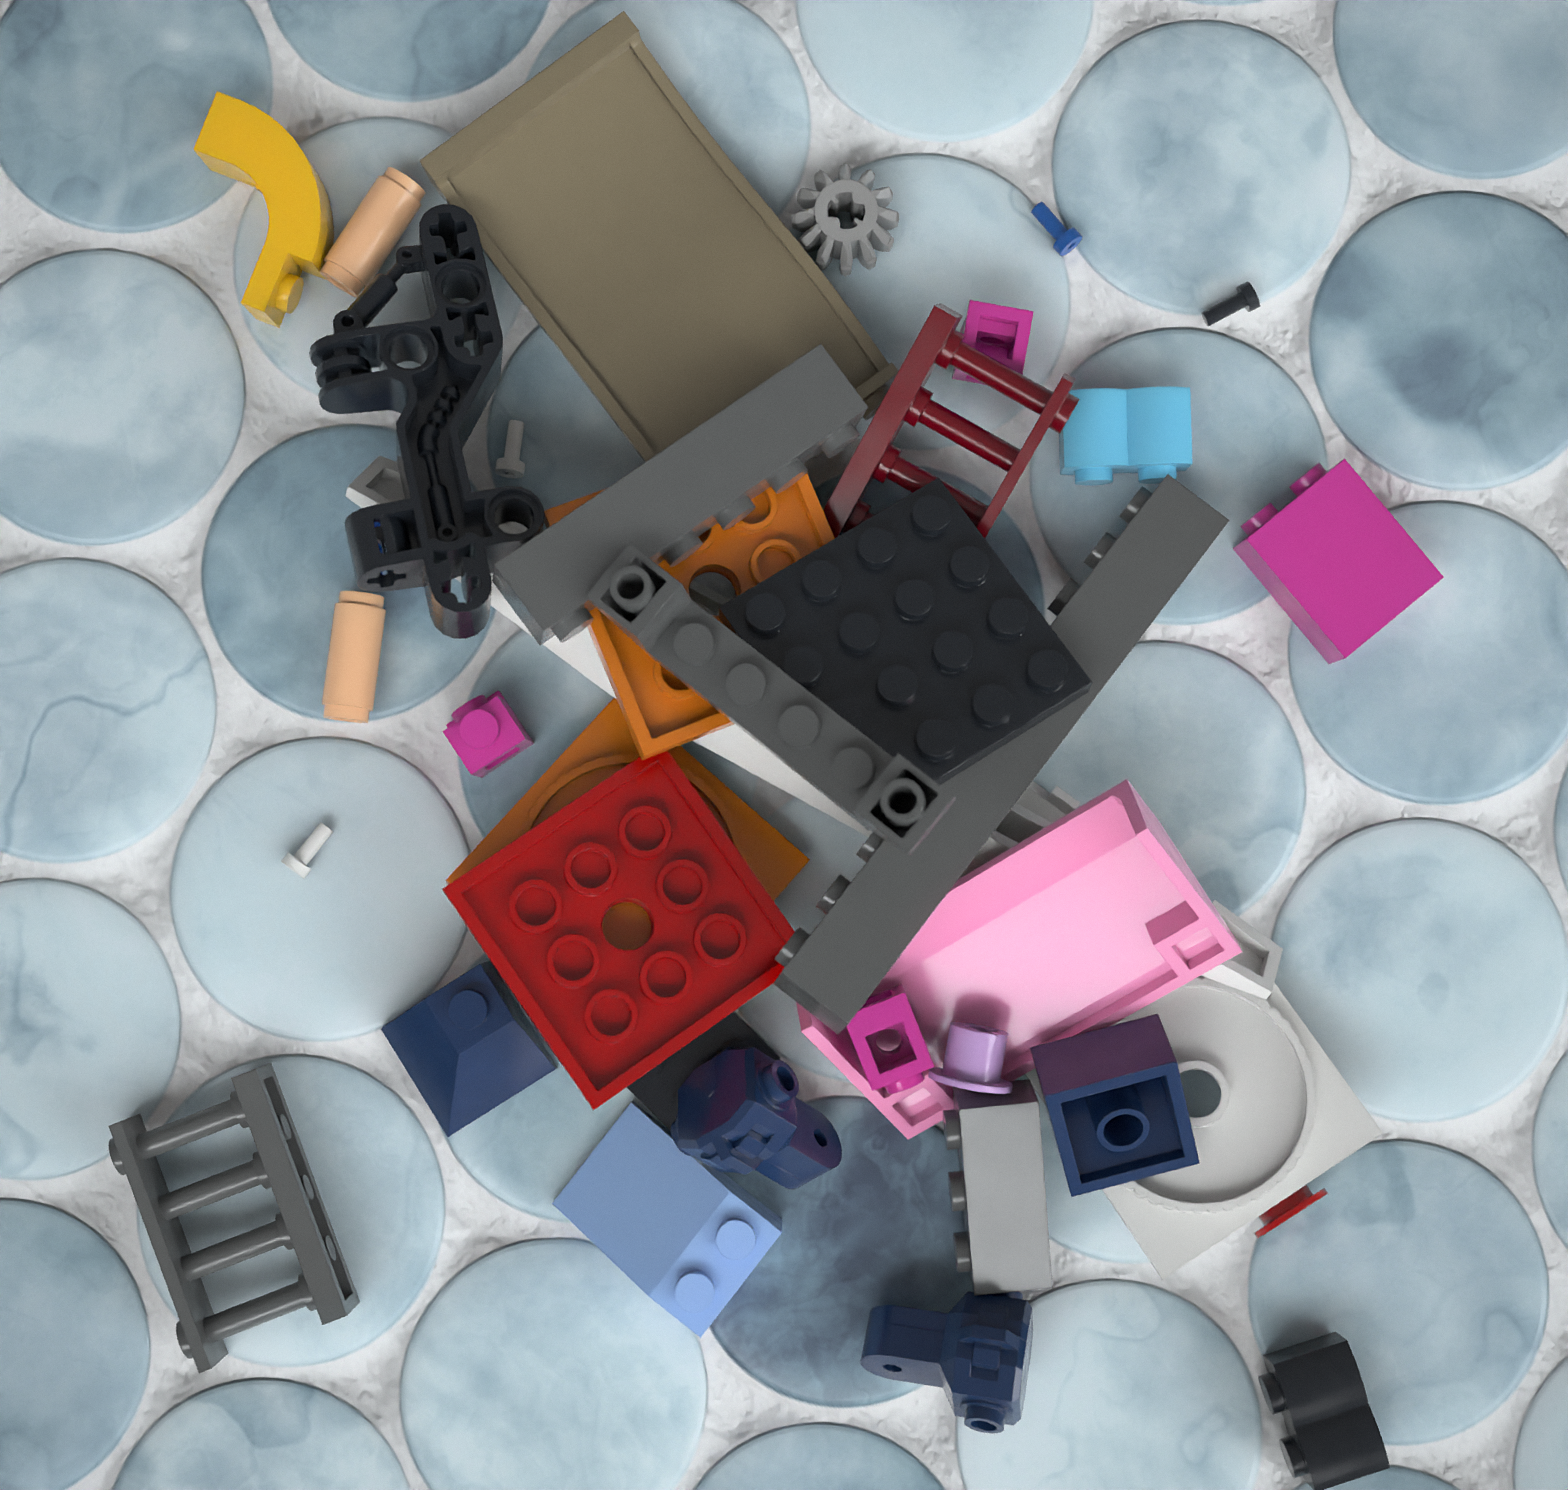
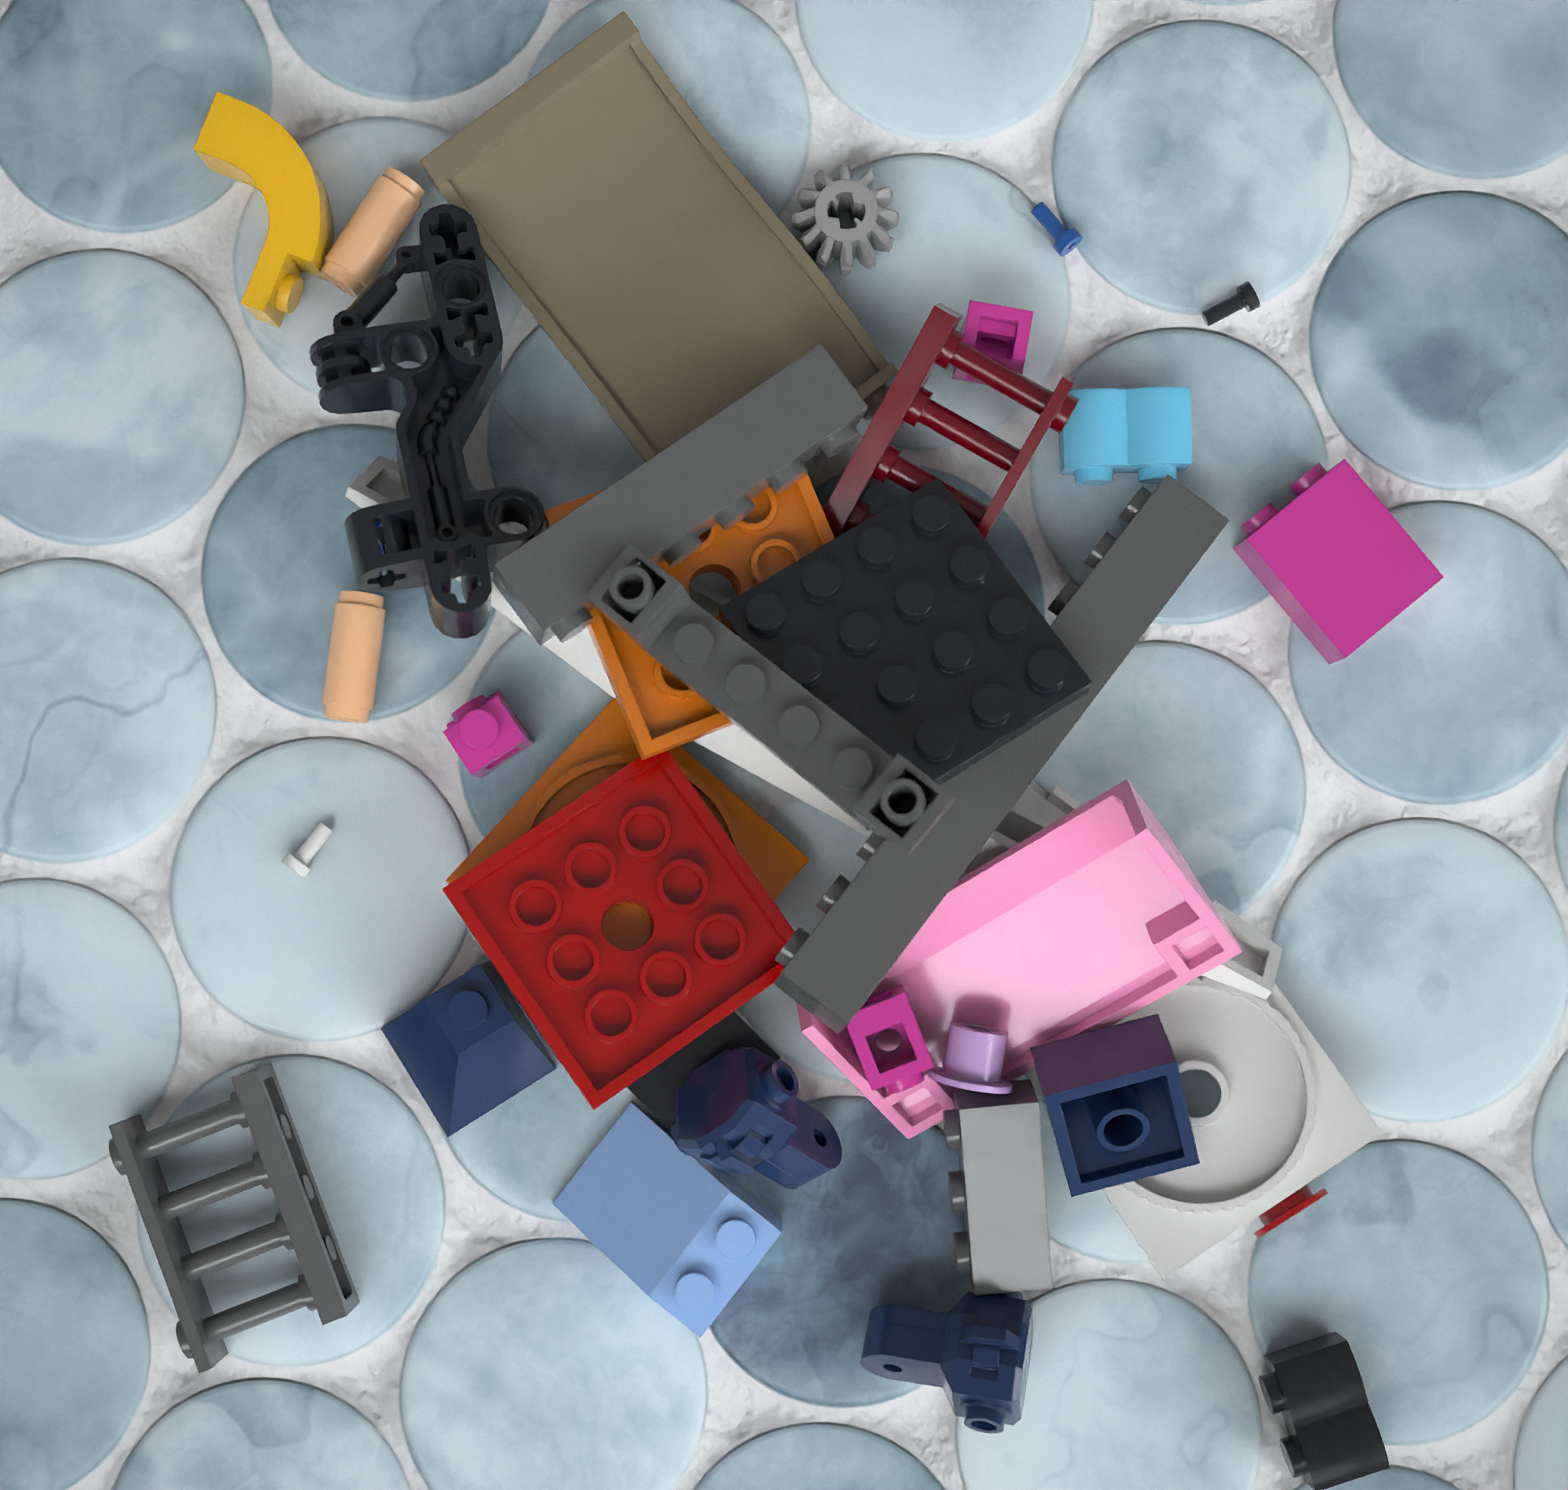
(510, 465): white piece -> none

